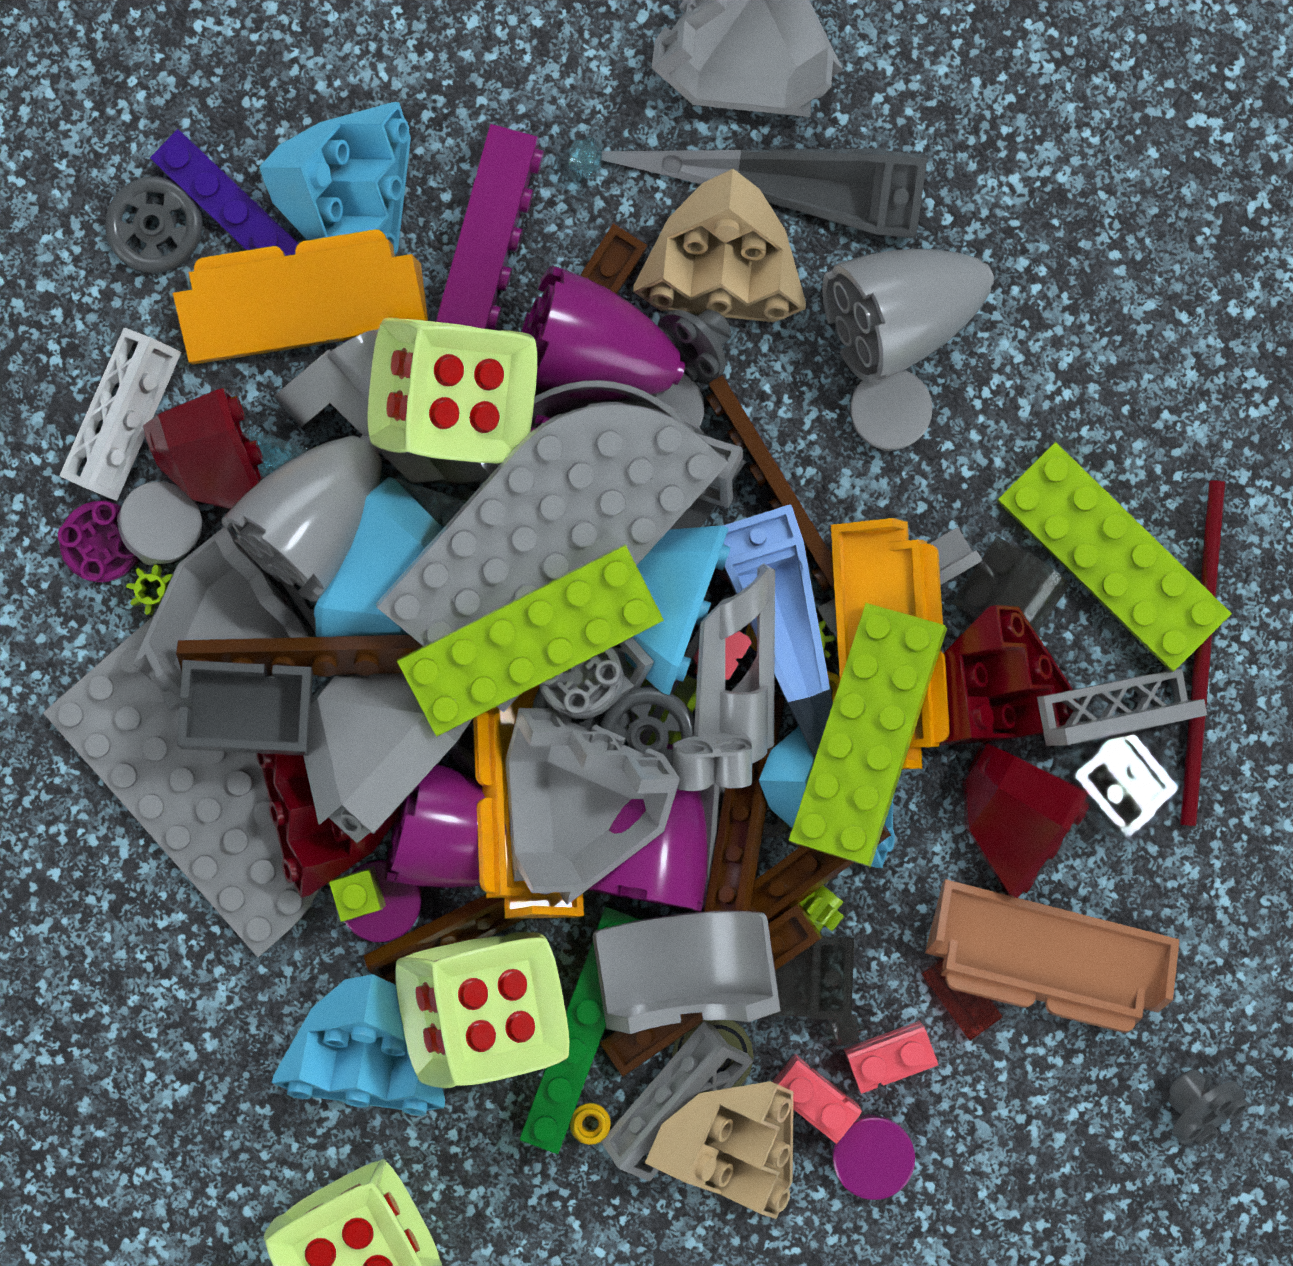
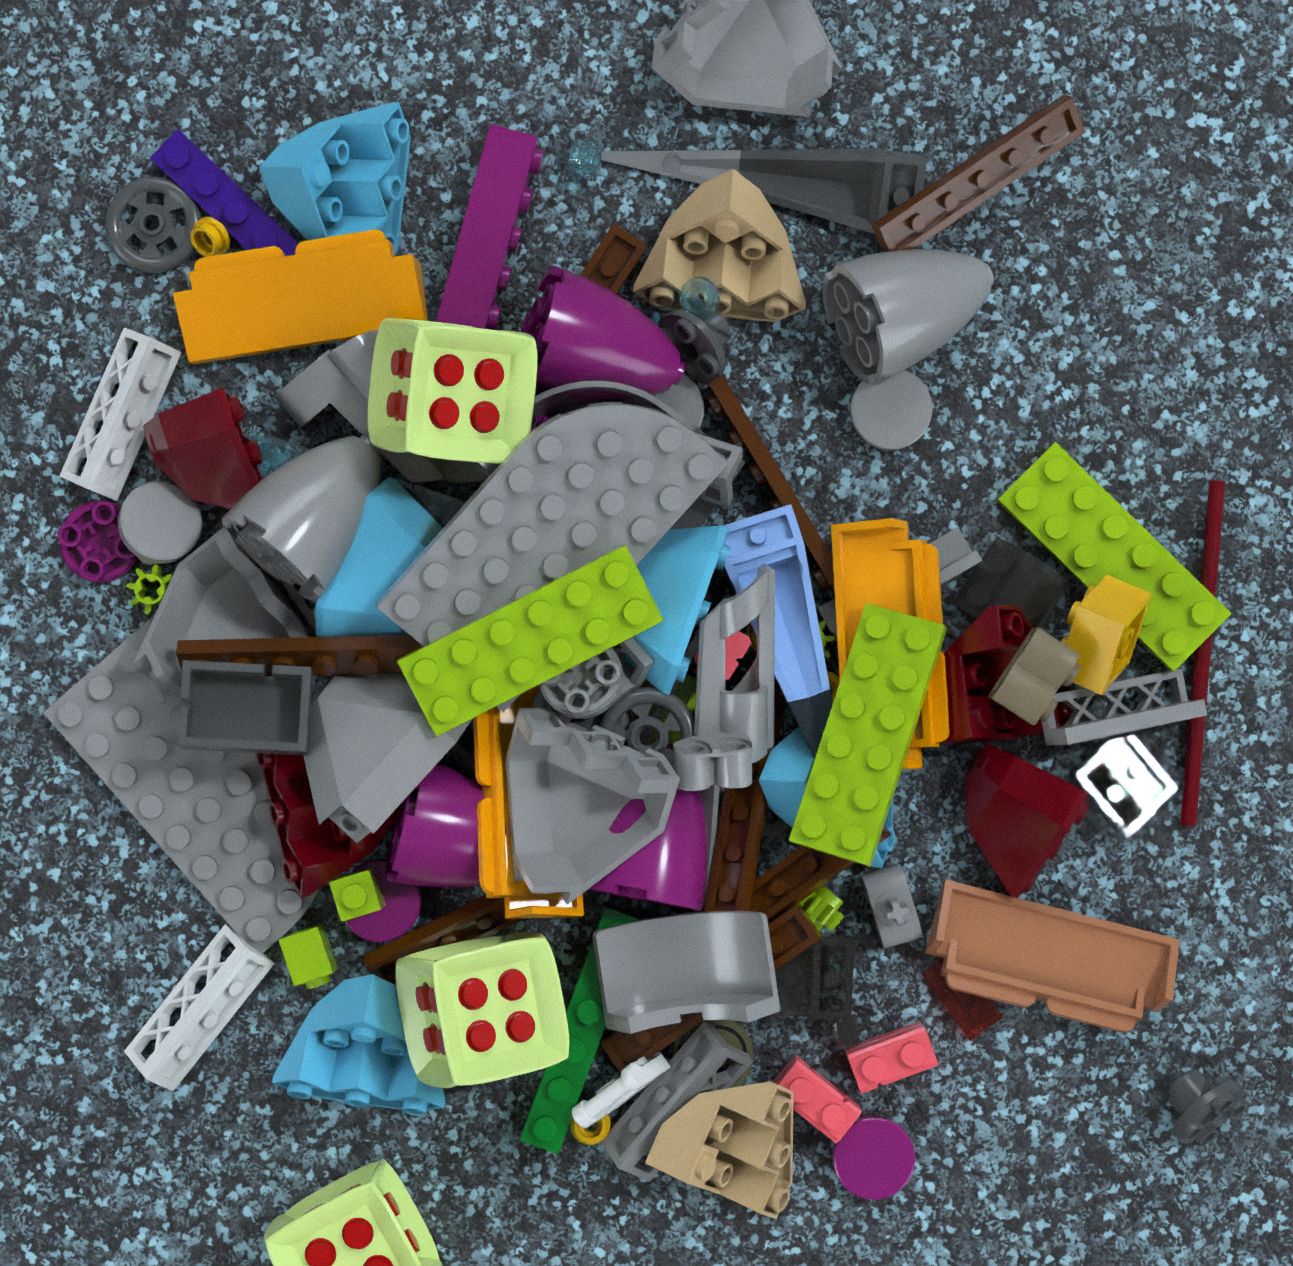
(201, 1014): none -> white fence
(210, 237): none -> yellow plate
(309, 956): none -> lime brick
(618, 1091): none -> white plate
(691, 301): none -> clear light blue plate
(892, 906): none -> light grey beam
(980, 177): none -> reddish brown plate
(1035, 677): none -> dark tan brick
(1105, 631): none -> yellow brick

